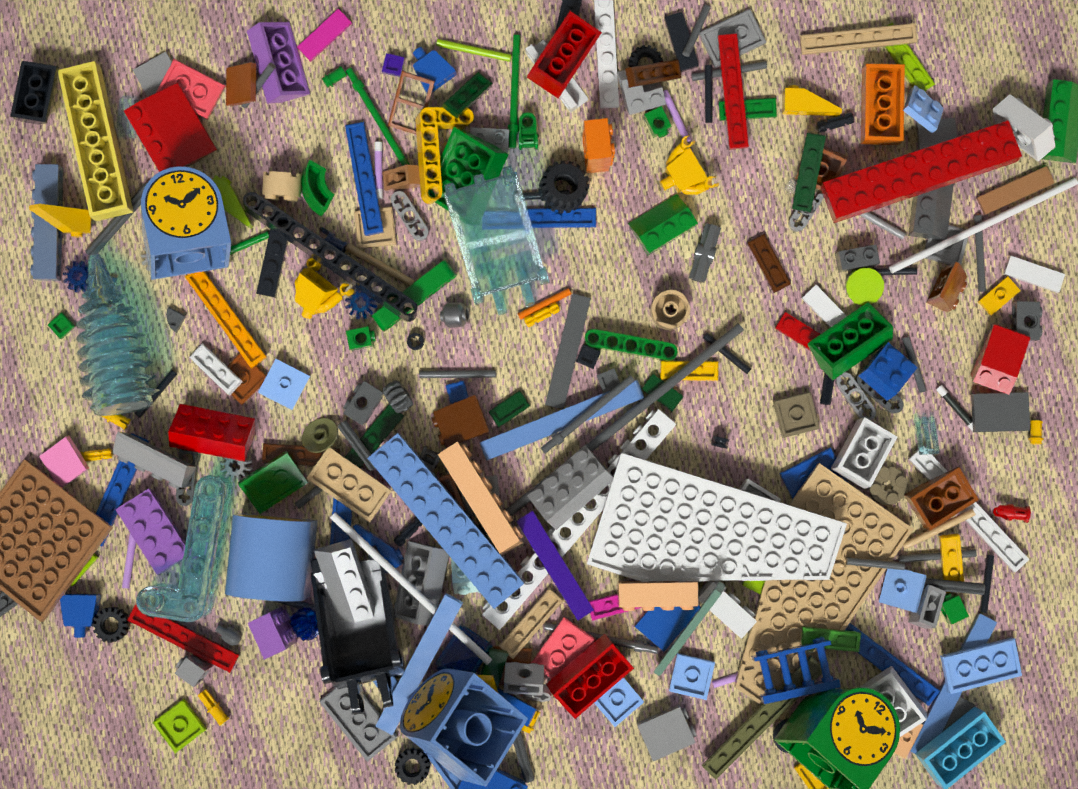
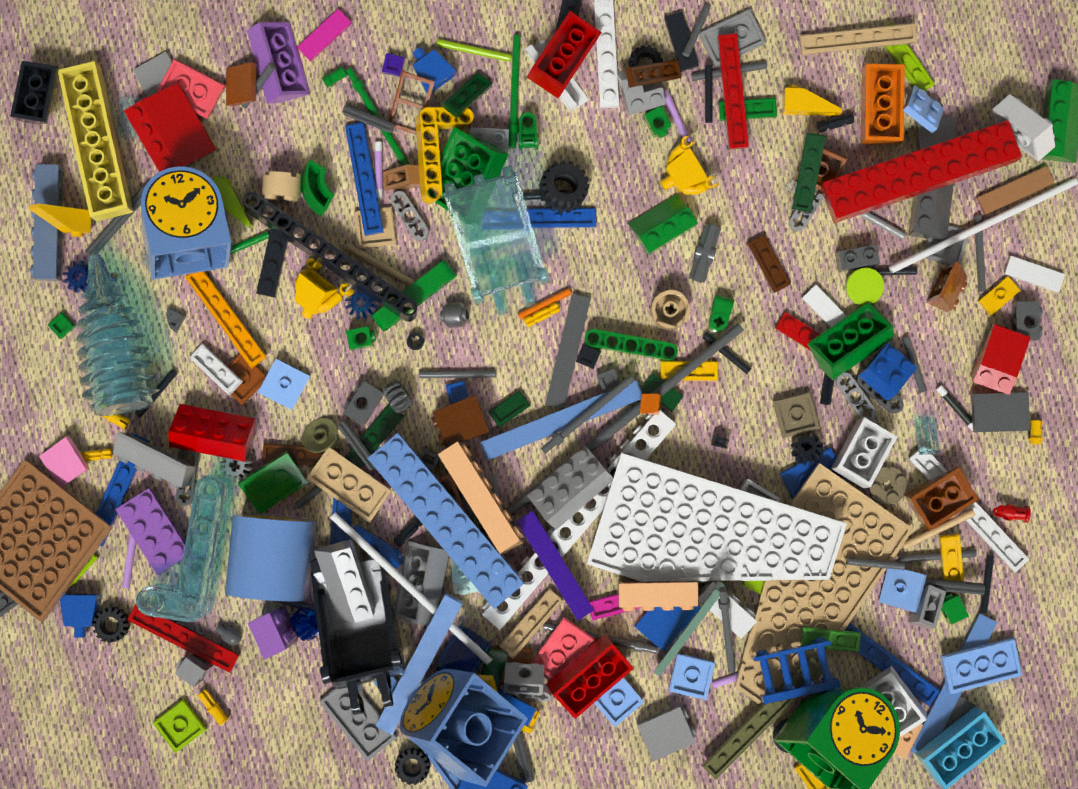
(338, 243): dark blue piece -> none
(368, 118): none -> dark grey axle
(597, 145): orange brick -> none
(650, 404): none -> orange slope
(721, 309): none -> green piece
(724, 606): none -> dark grey bar
(807, 456): none -> black gear

